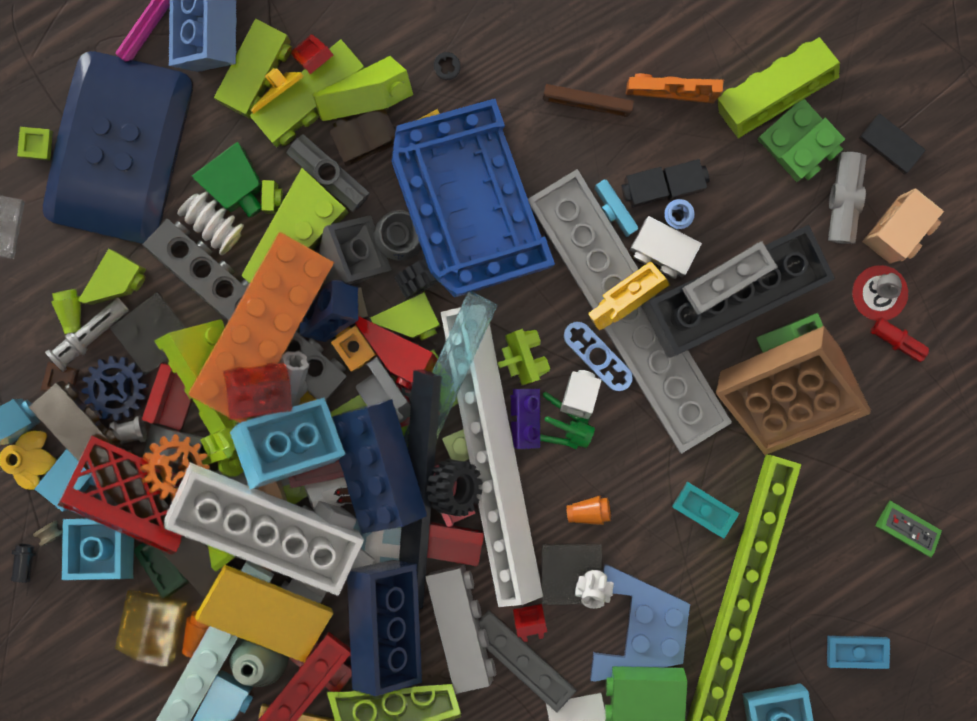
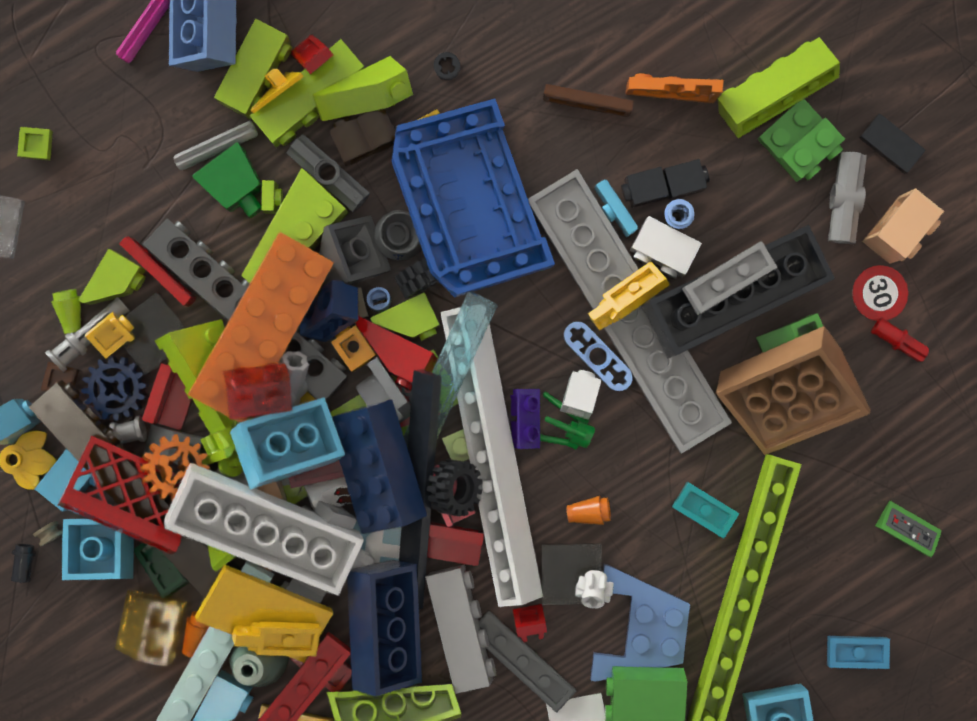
(111, 334): none -> yellow bracket
(117, 147): dark blue wedge -> none
(158, 271): none -> red tile
(211, 222): white piece -> none
(215, 145): none -> light grey axle
(278, 638): none -> yellow hinge
(378, 294): none -> medium blue hinge
(519, 357): lime hips -> none
(884, 286): light grey hinge -> none

